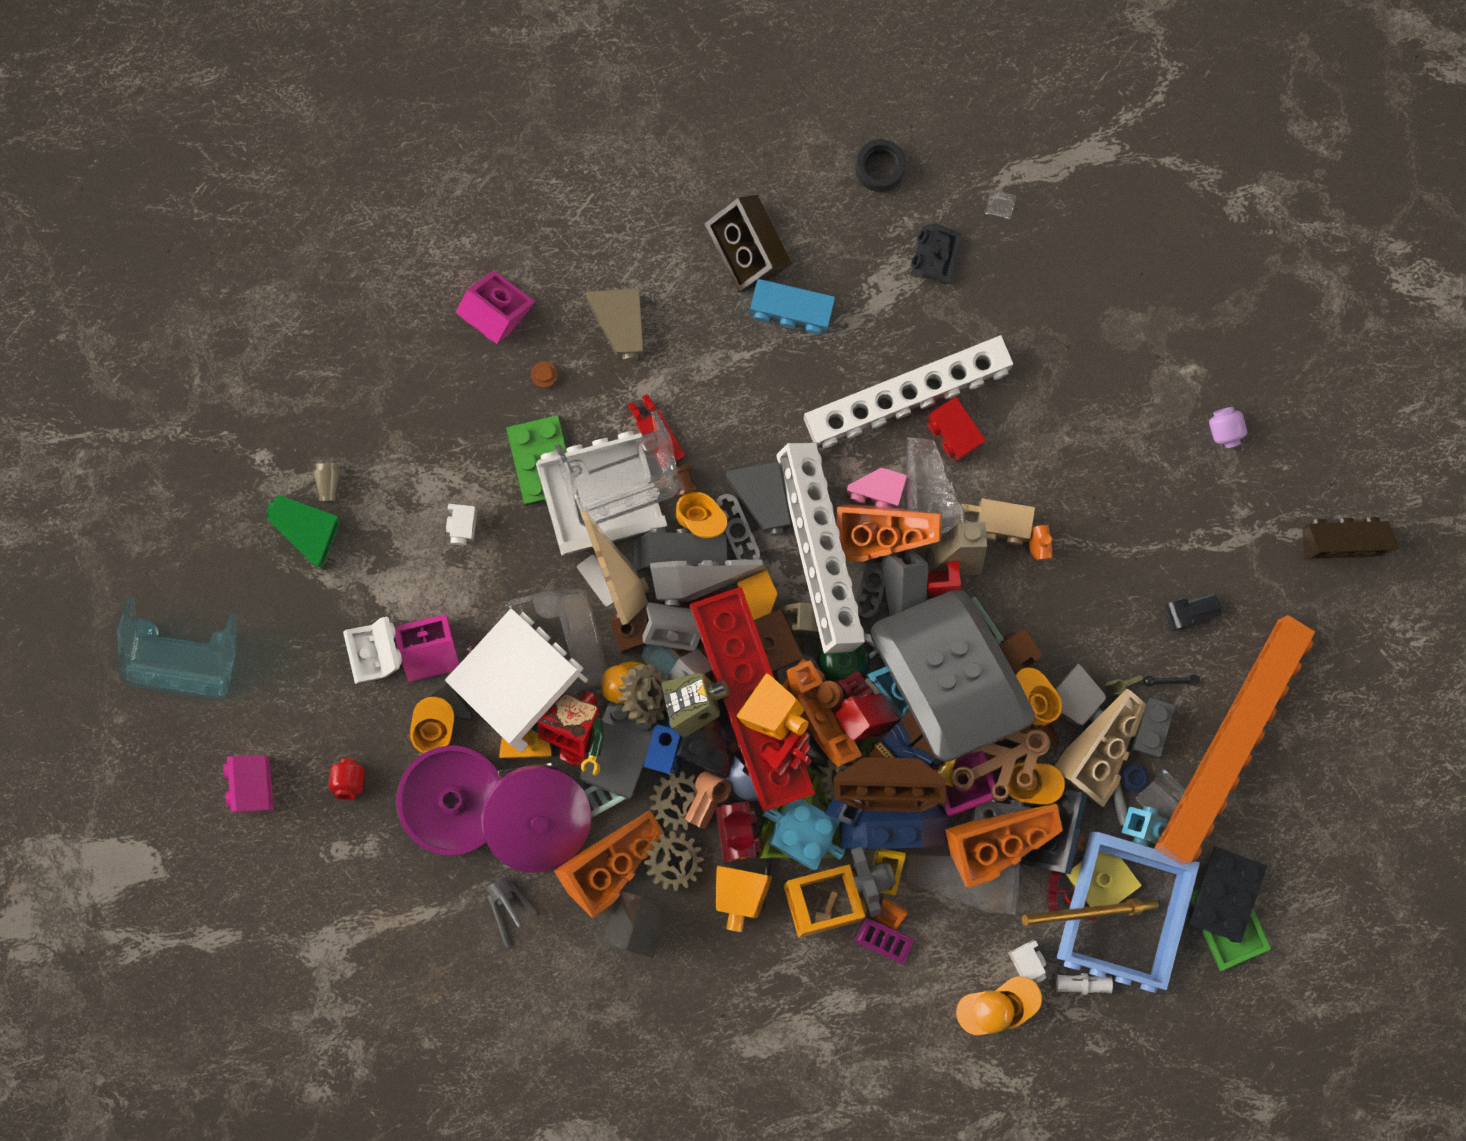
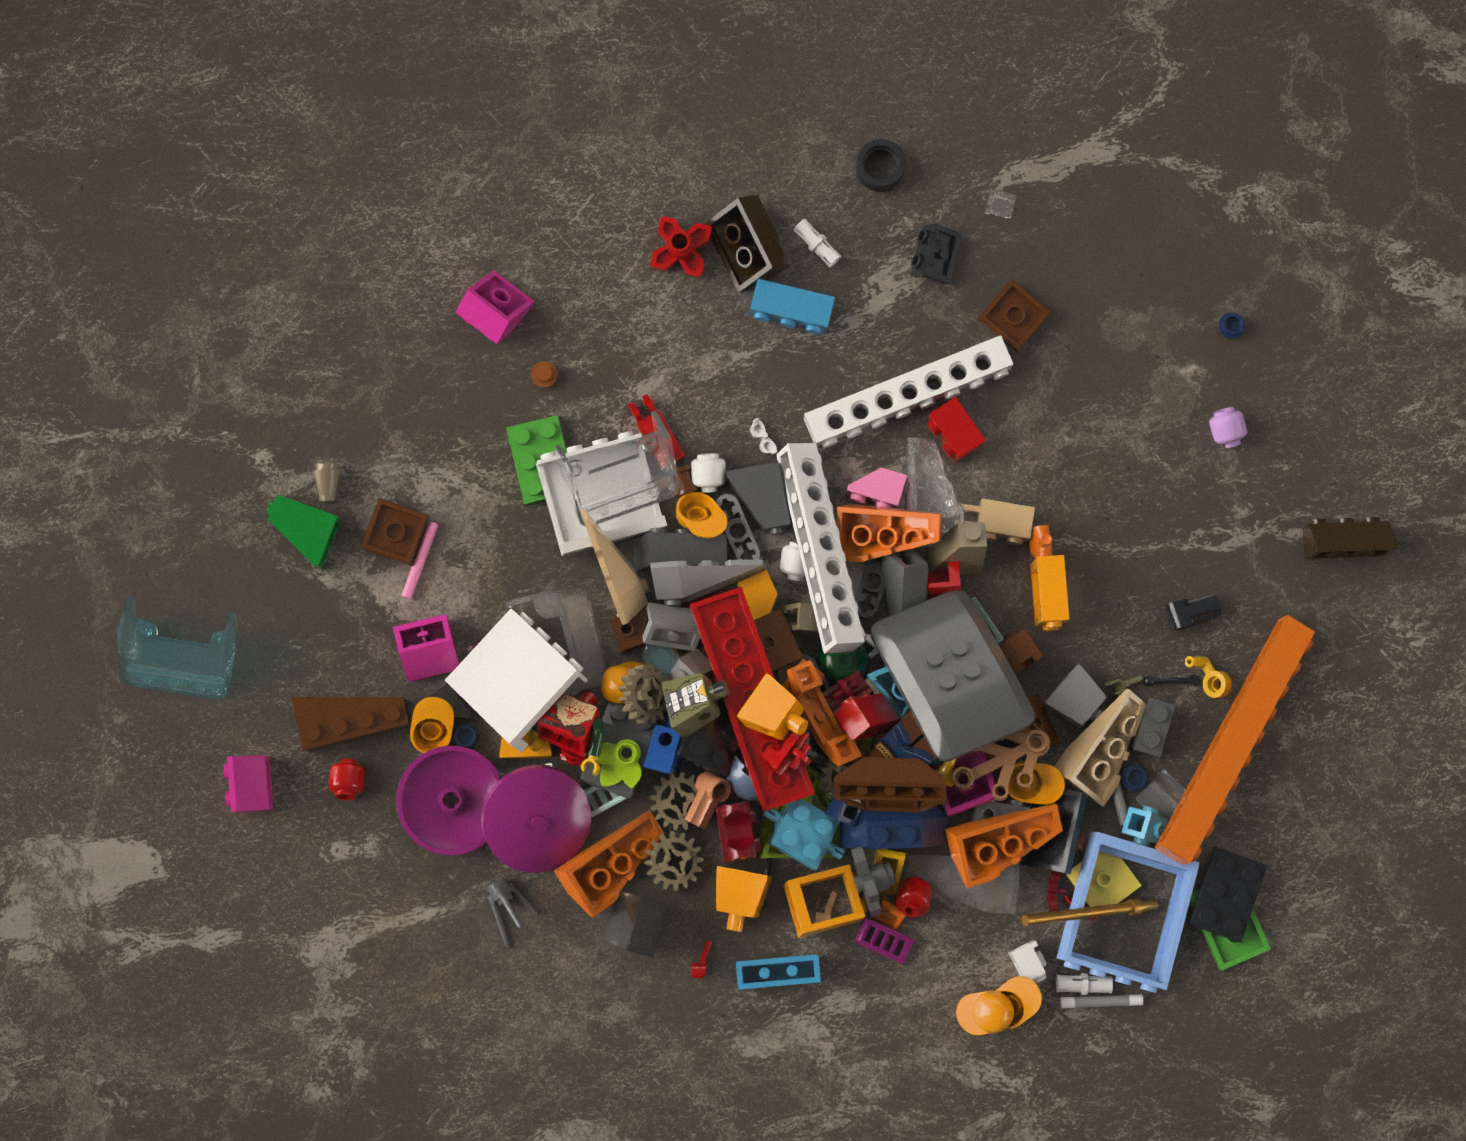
(339, 720): none -> reddish brown wedge
(373, 651): white bracket -> none
(395, 532): none -> reddish brown plate
(420, 560): none -> bright pink bar
(461, 524): white brick -> none
(465, 736): none -> dark blue plate
(593, 574): white sticker -> none
(616, 766): none -> lime plate
(620, 320): dark tan slope -> none
(693, 239): none -> red plant
(698, 970): none -> red hand
(708, 472): none -> white head
(758, 431): none -> white piece
(778, 971): none -> dark azure brick
(791, 562): none -> white head
(817, 243): none -> white pin
(829, 694): dark orange plate -> none
(913, 896): none -> red head
(1014, 315): none -> reddish brown plate
(1041, 696): light orange cap -> none
(1049, 592): none -> light orange window
(1101, 1001): none -> light grey bar
(1212, 677): none -> yellow plate
(1231, 325): none -> dark blue plate

